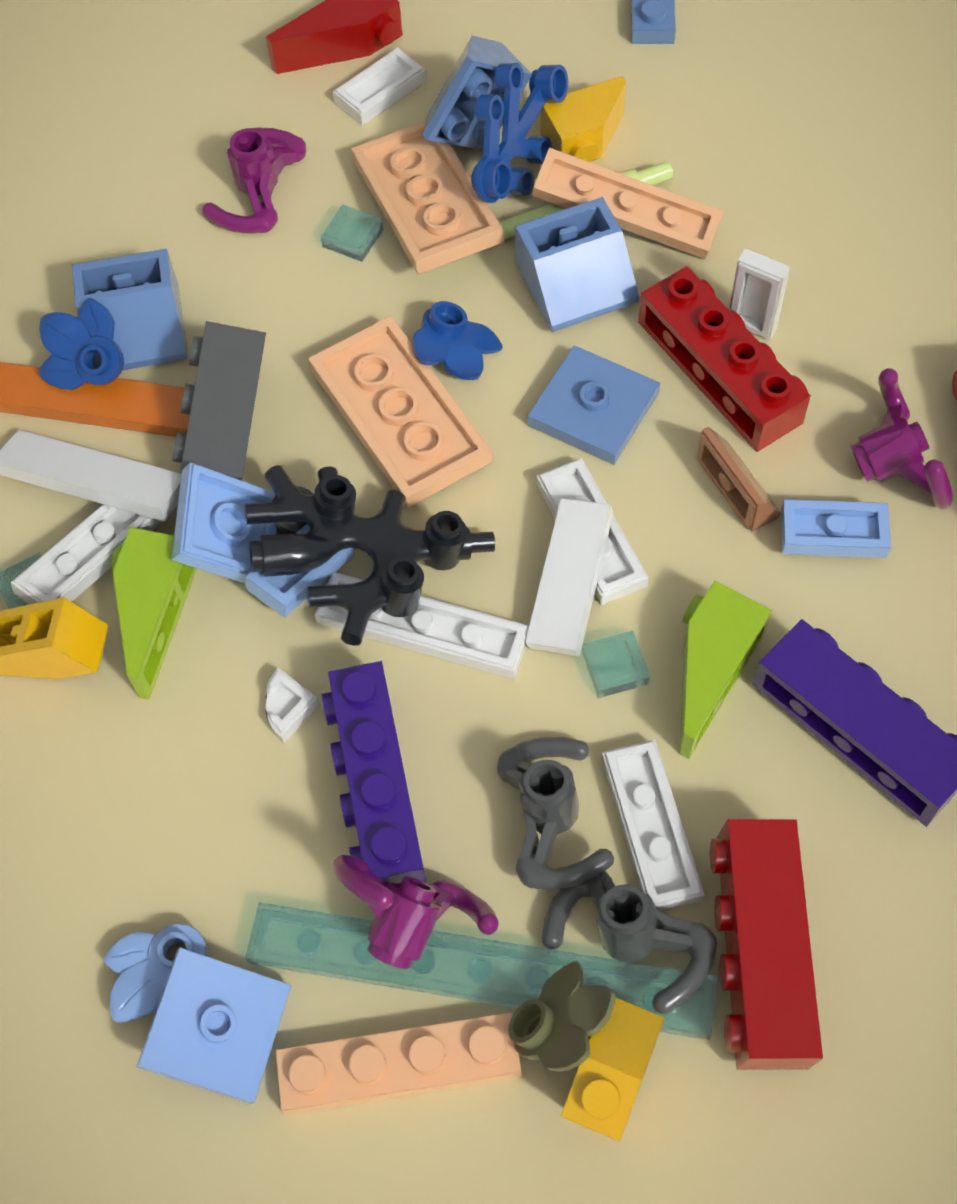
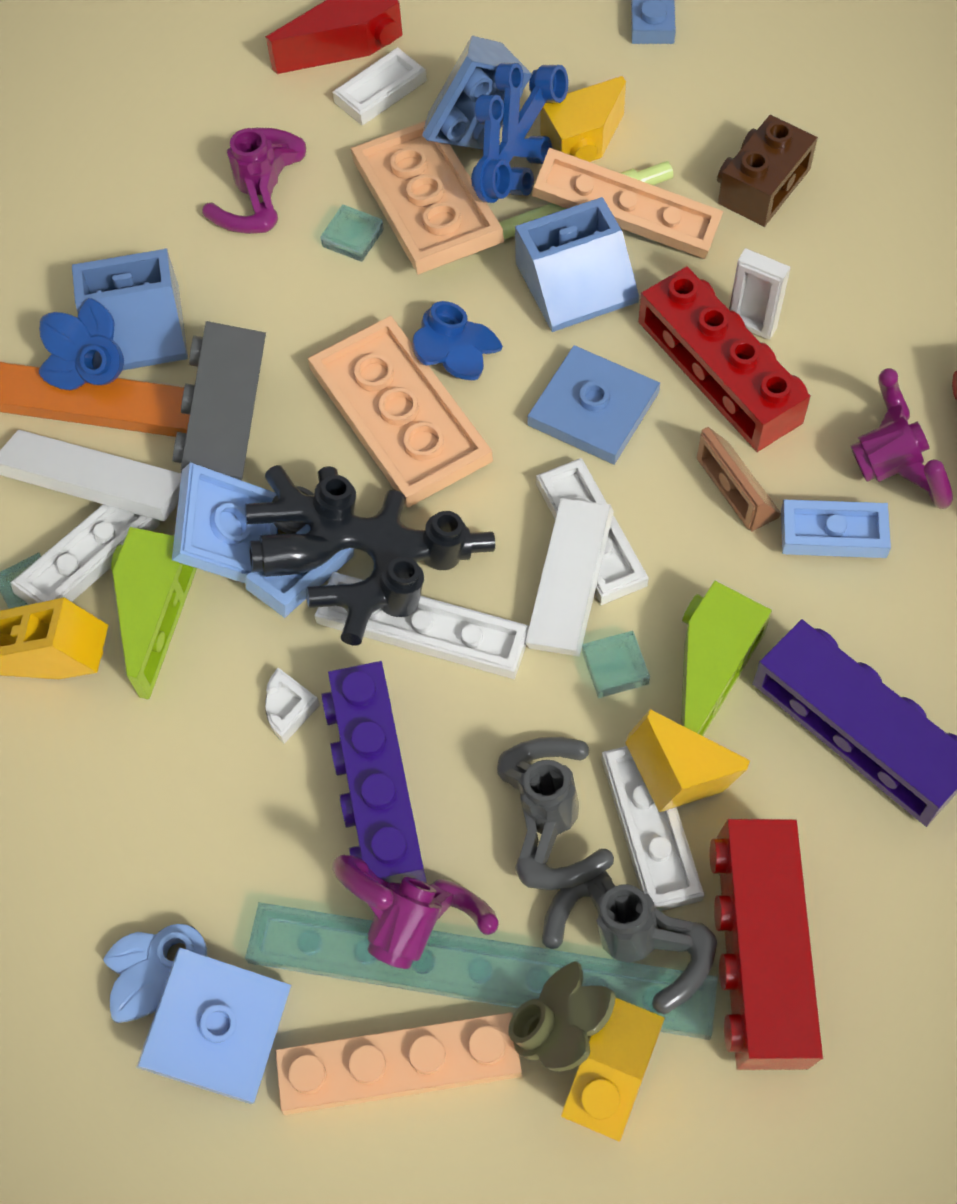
(680, 763): none -> yellow slope
(766, 169): none -> reddish brown brick

